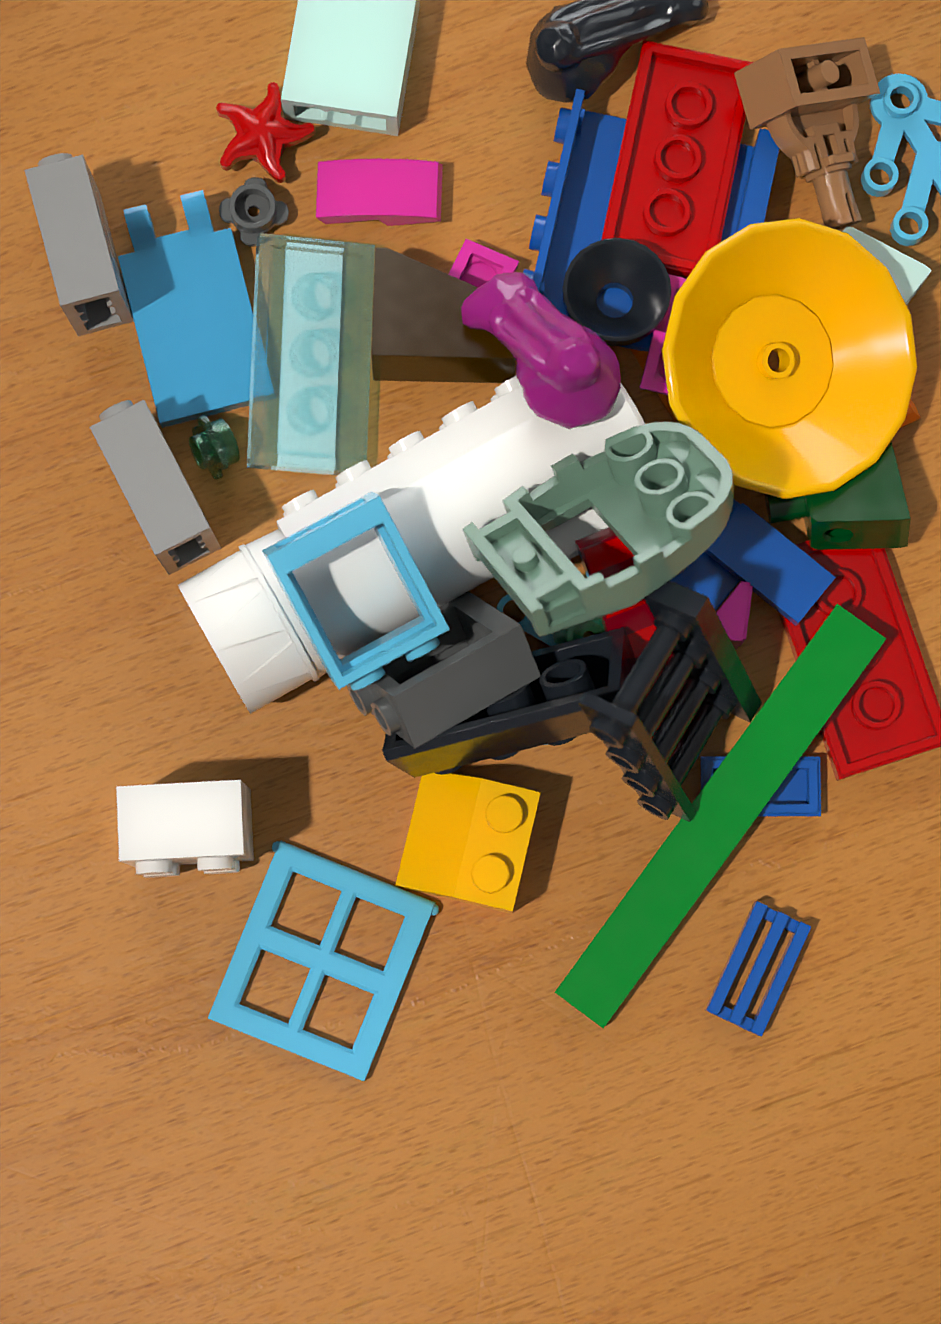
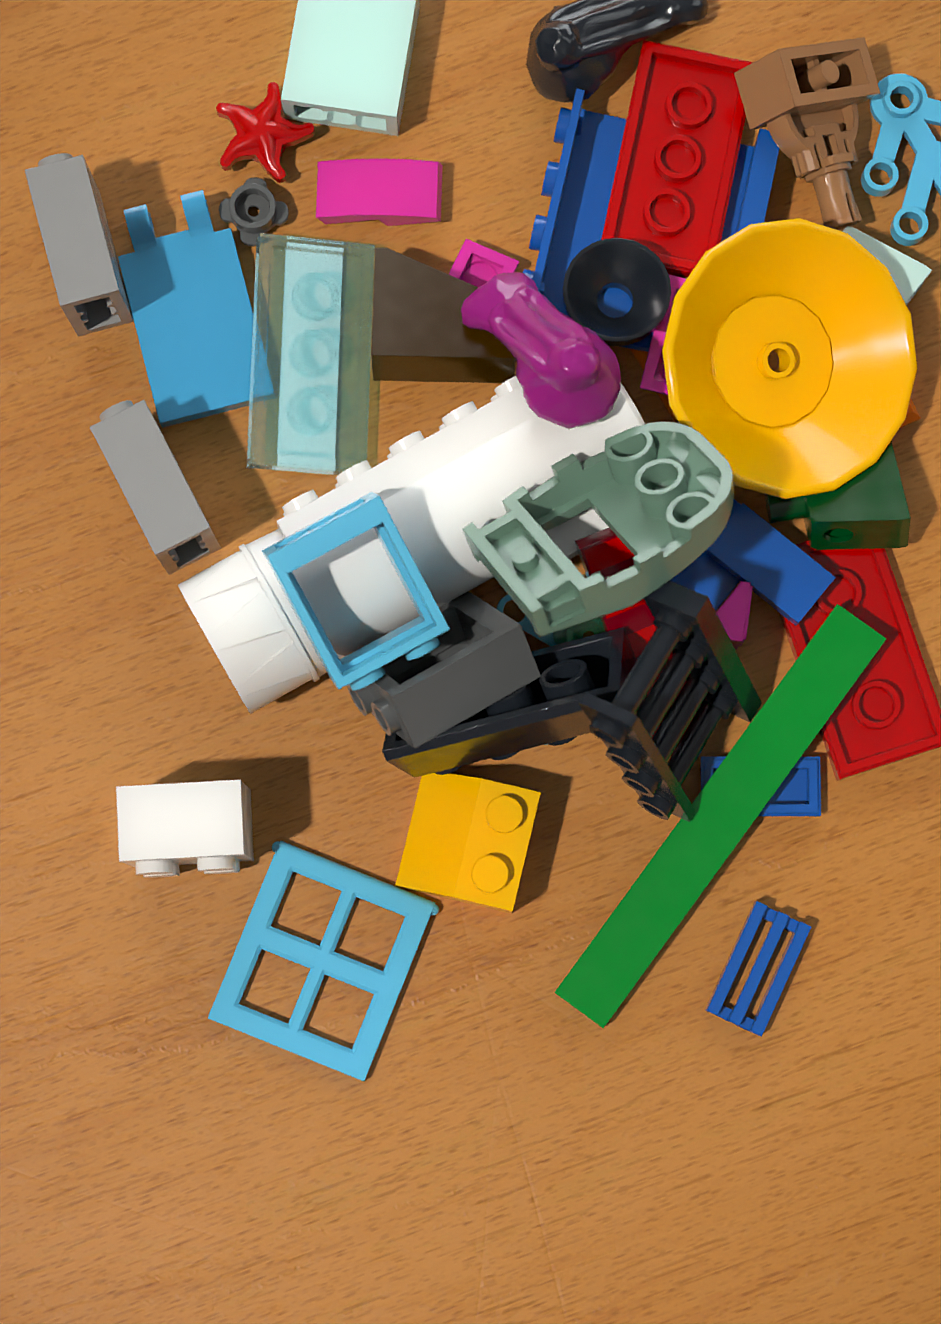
(213, 446): clear green plate -> none

